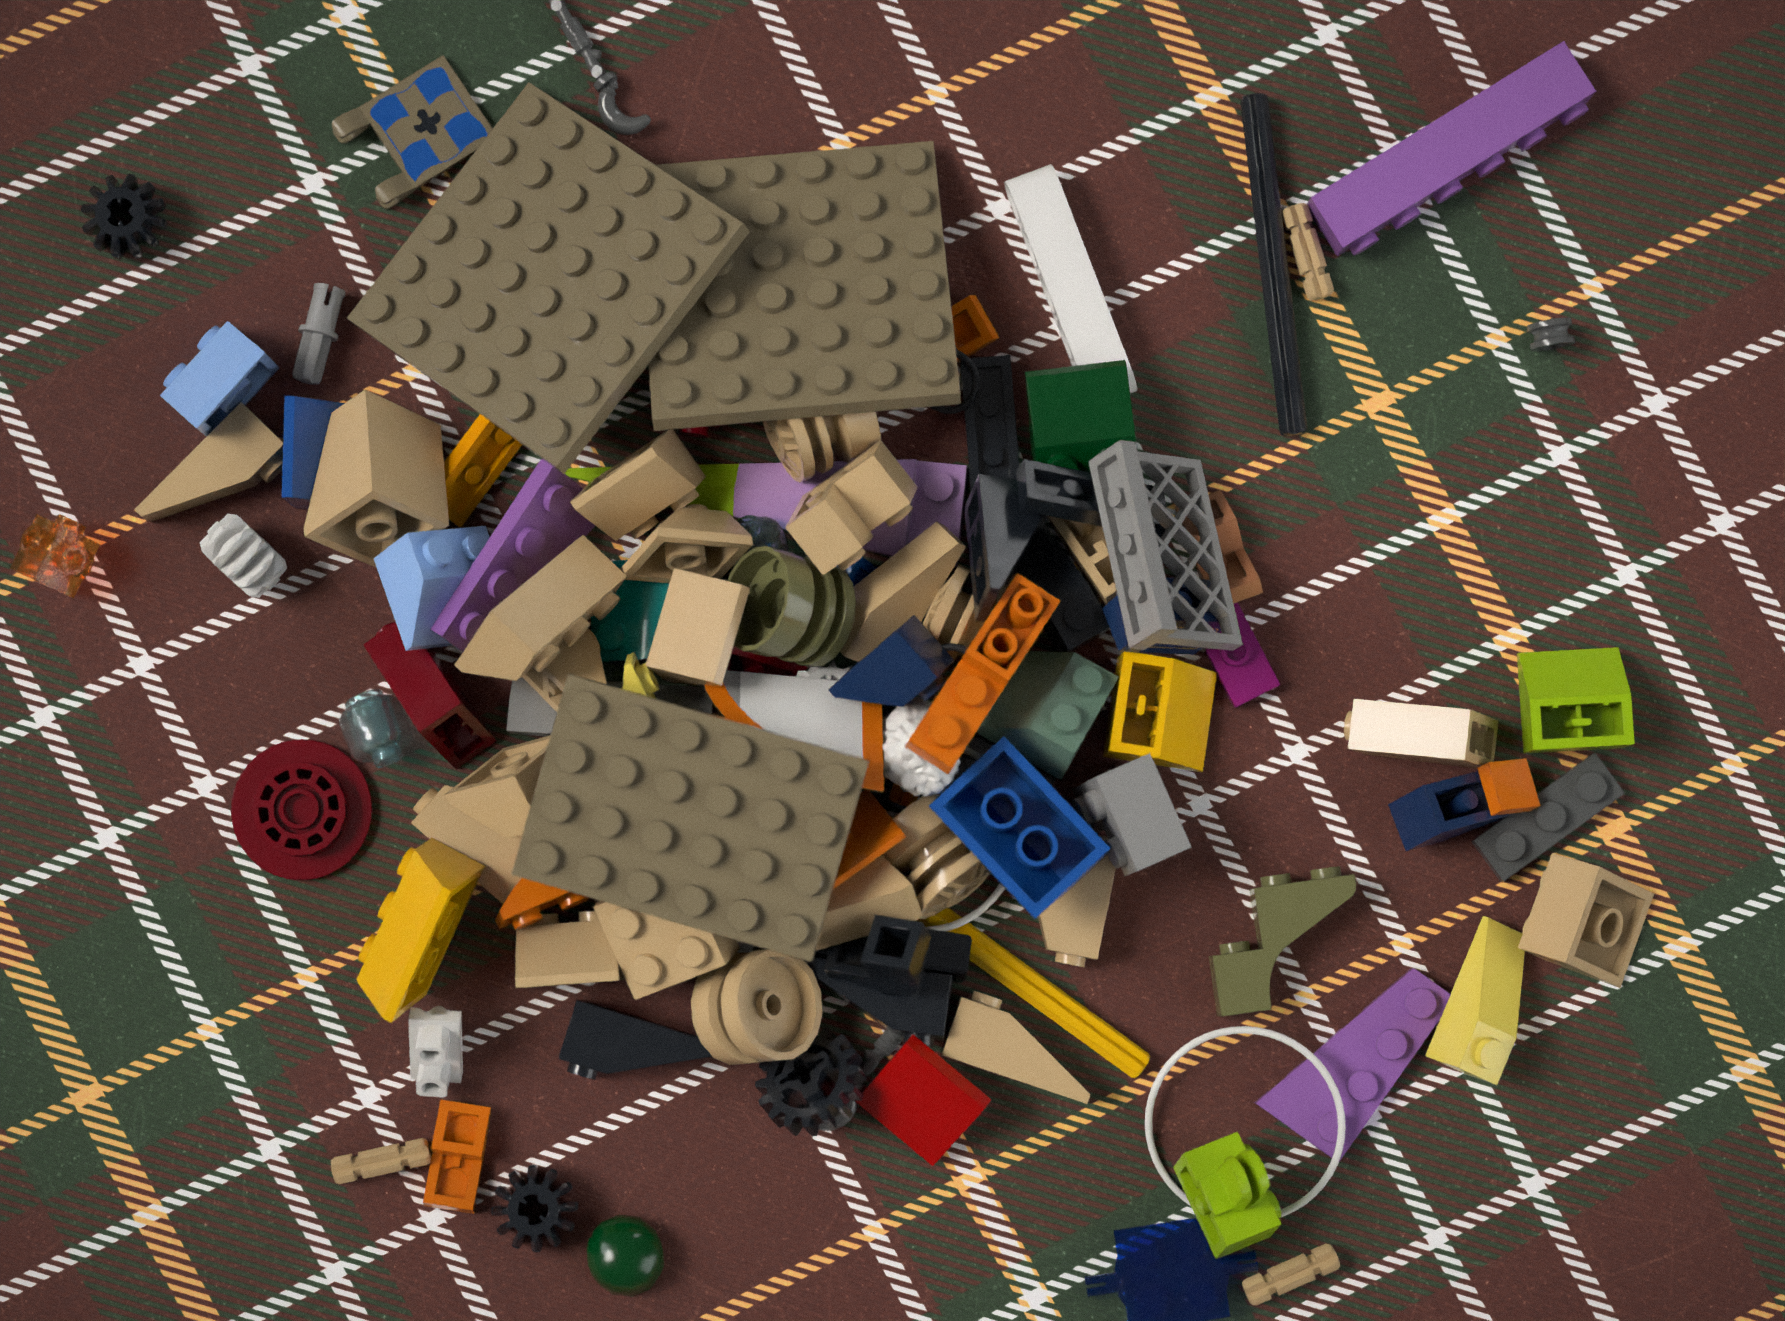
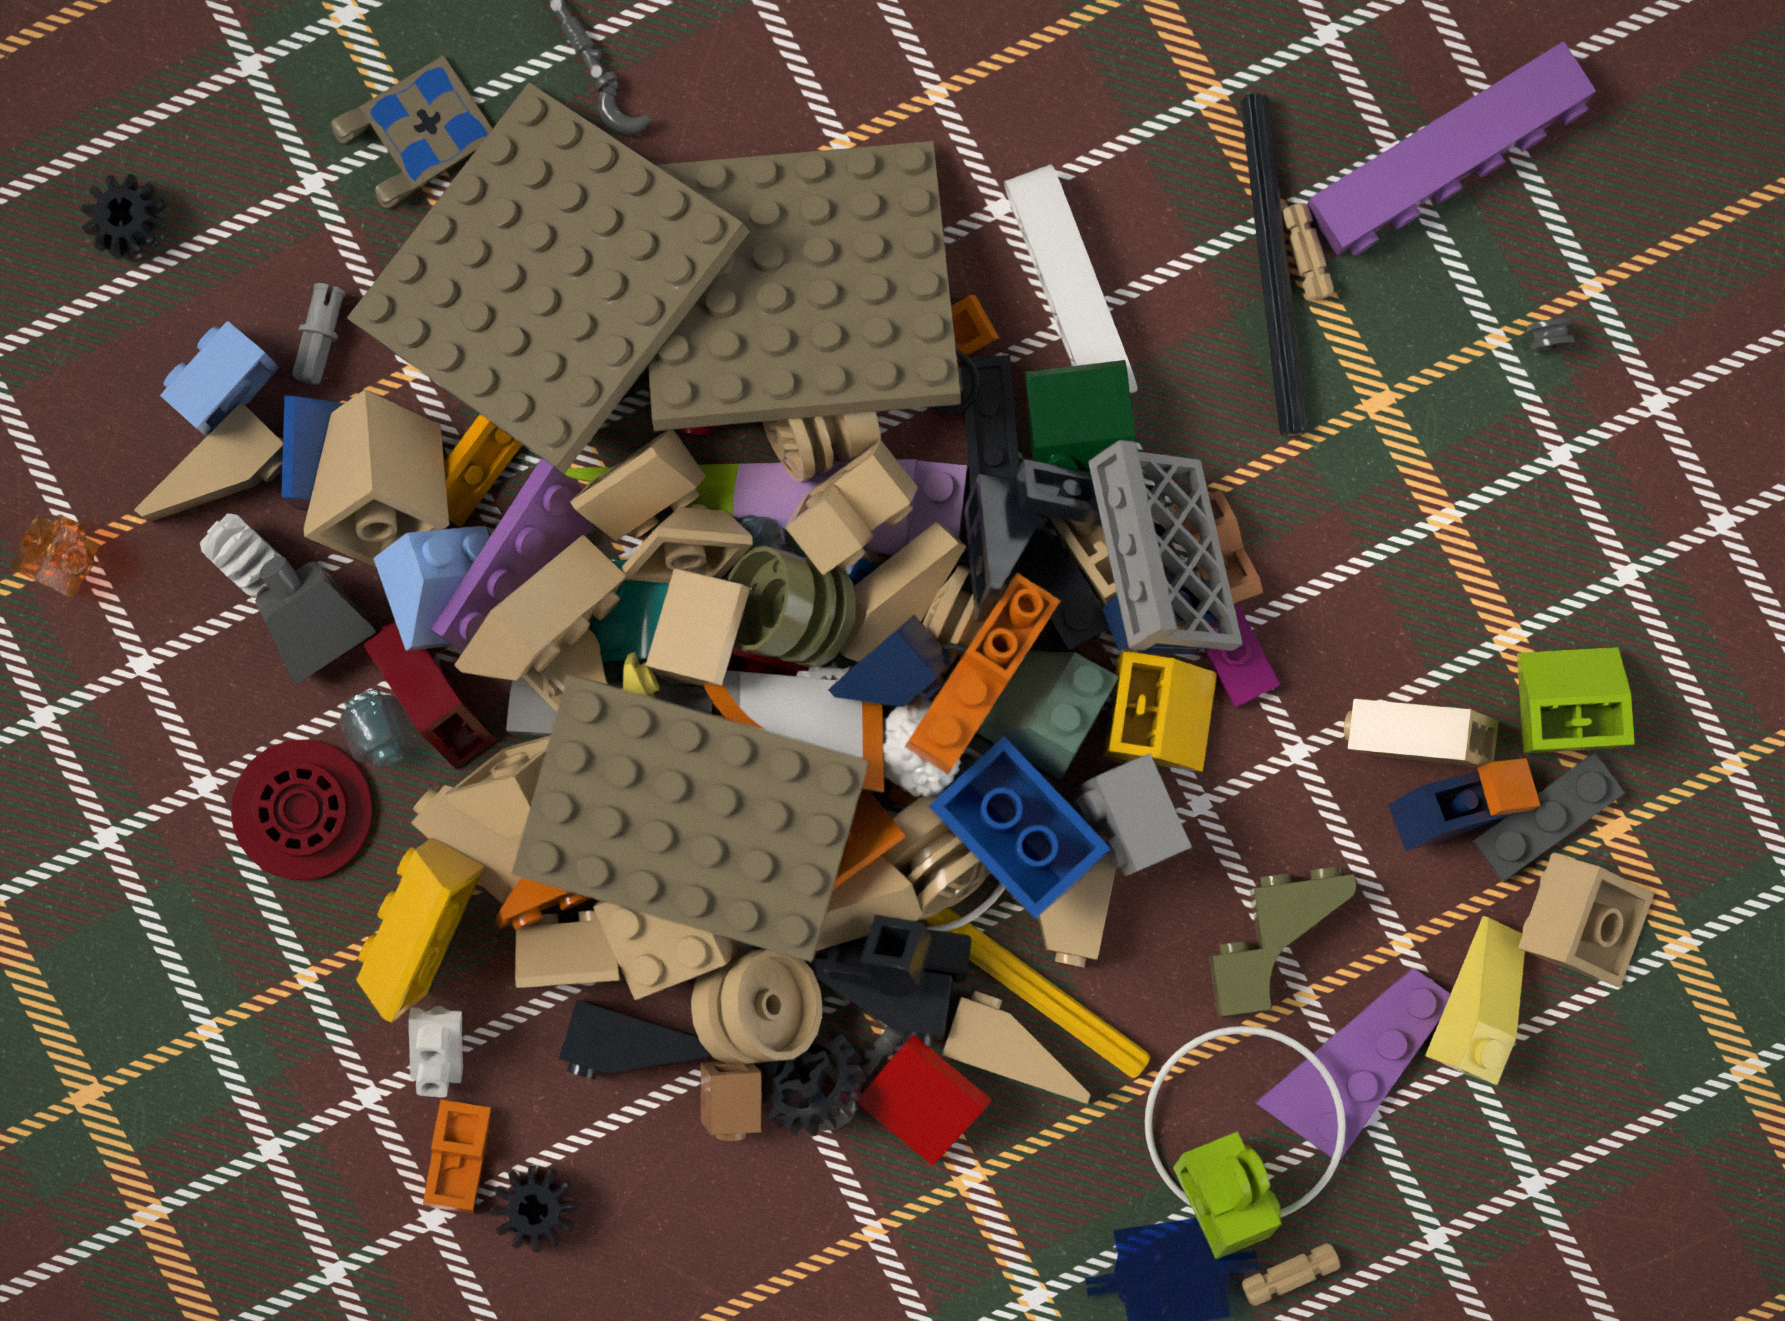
(309, 616): none -> dark grey torso
(381, 1161): tan axle -> none
(625, 1255): dark green hair -> none
(730, 1100): none -> medium nougat brick

